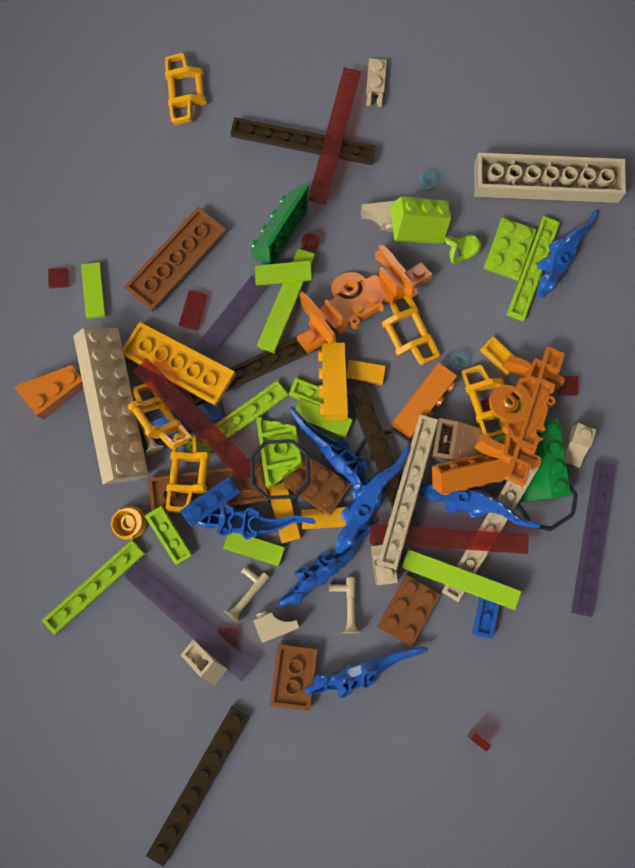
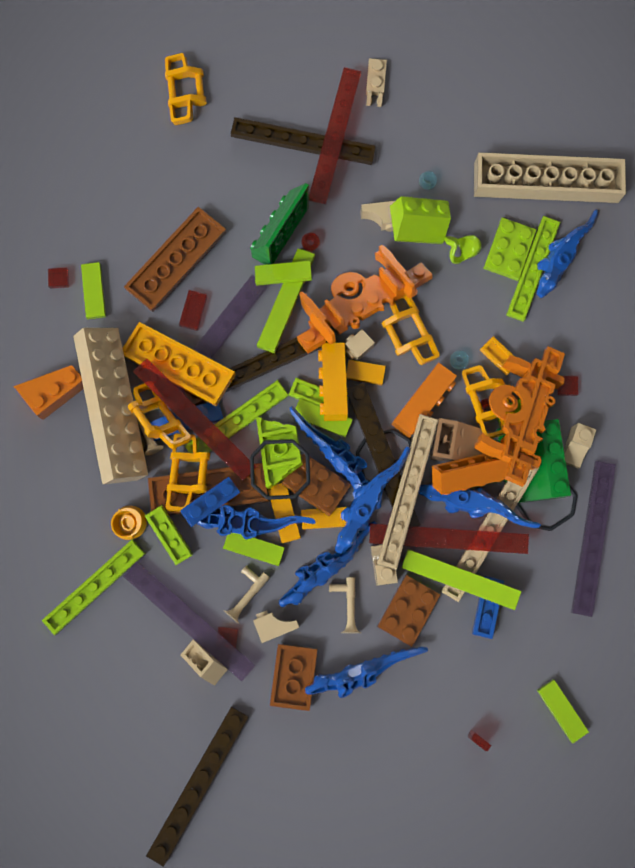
(358, 345): none -> tan brick
(562, 711): none -> lime tile

